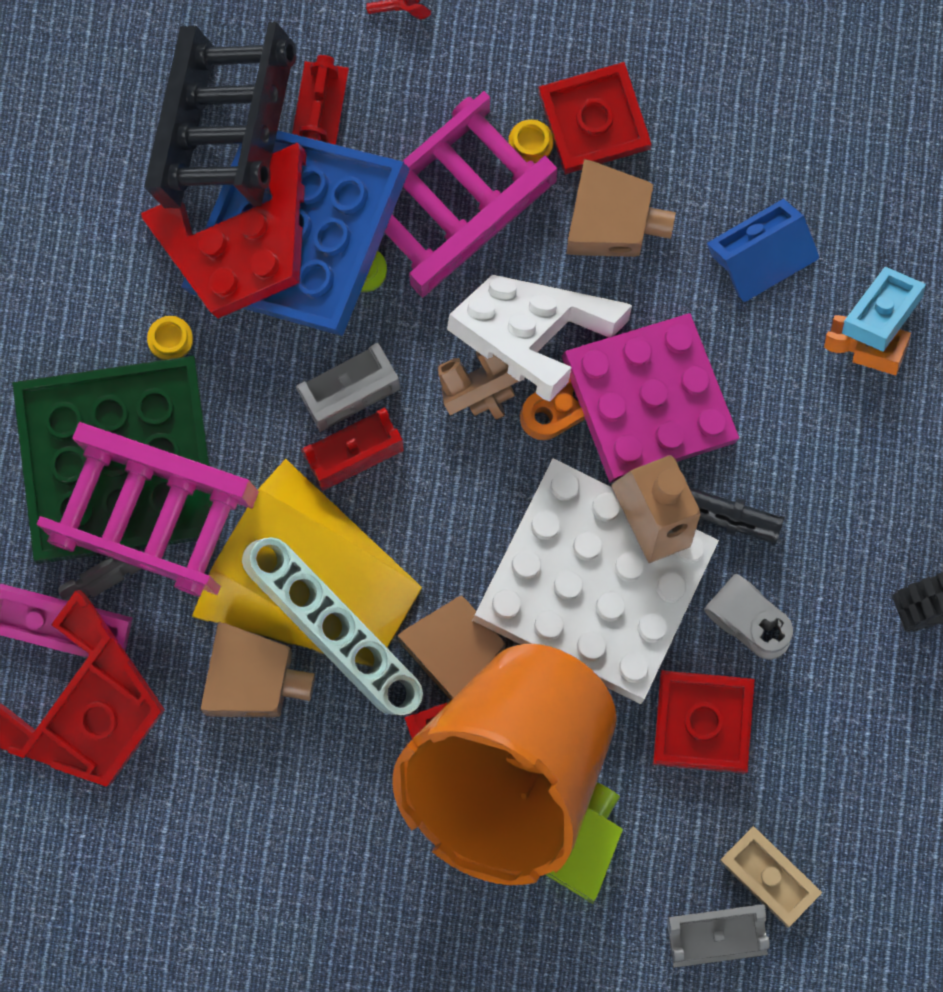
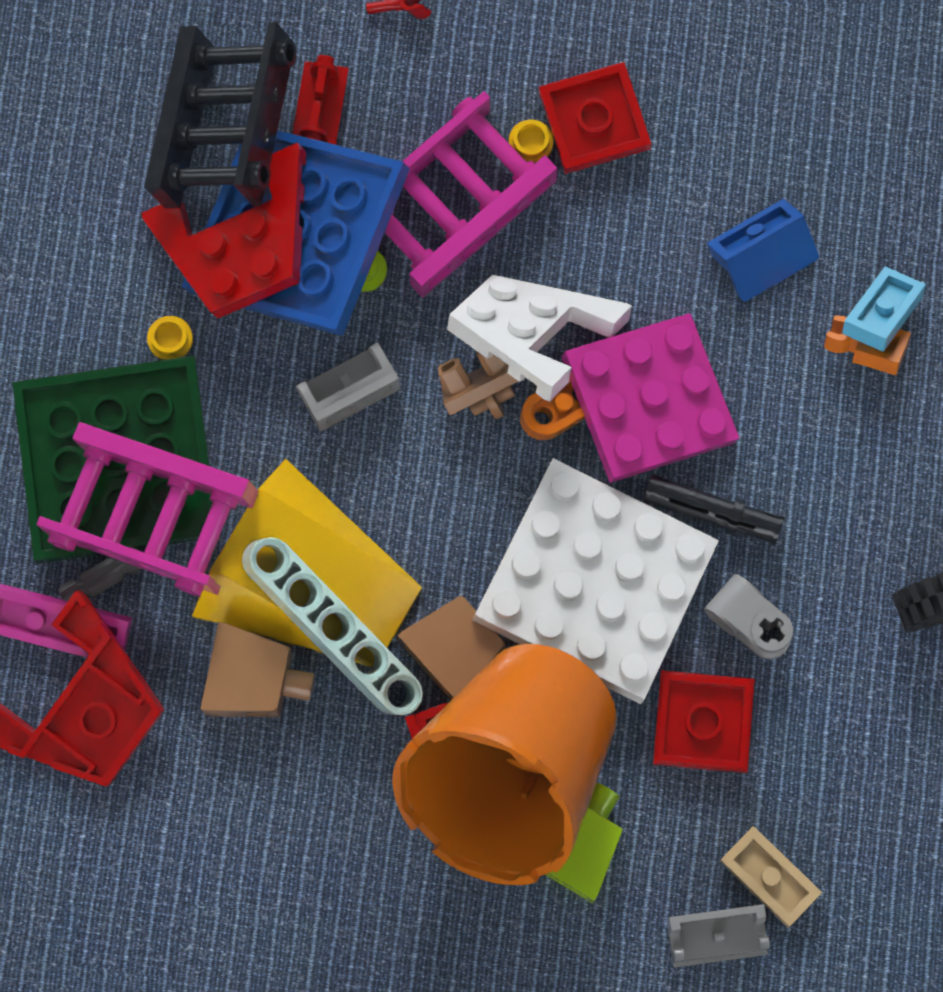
(353, 449): red hinge -> none
(614, 214): medium nougat torso -> none
(655, 503): medium nougat torso -> none

